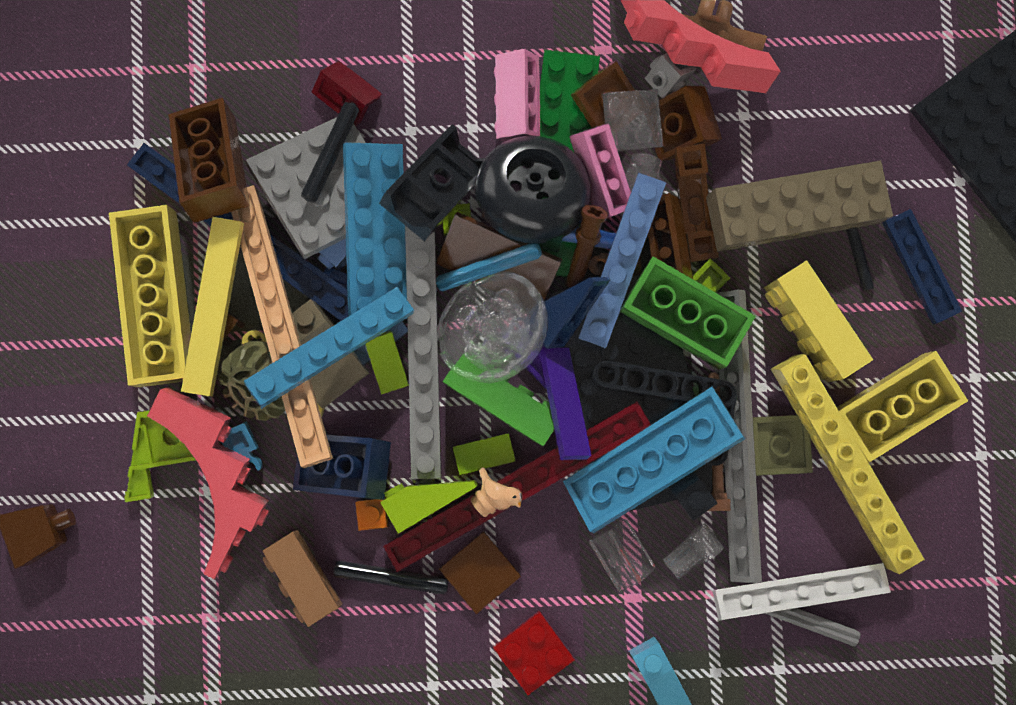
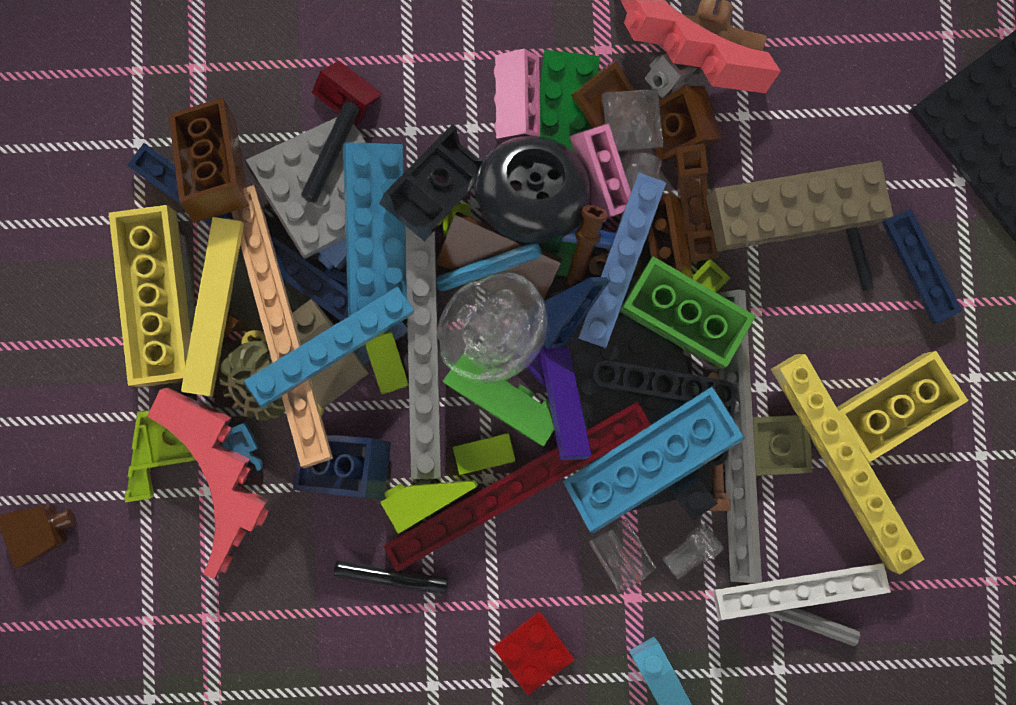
(301, 578): medium nougat brick -> none
(371, 514): orange plate -> none
(480, 572): reddish brown tile -> none
(494, 496): light nougat animal -> none
(817, 323): light yellow brick -> none

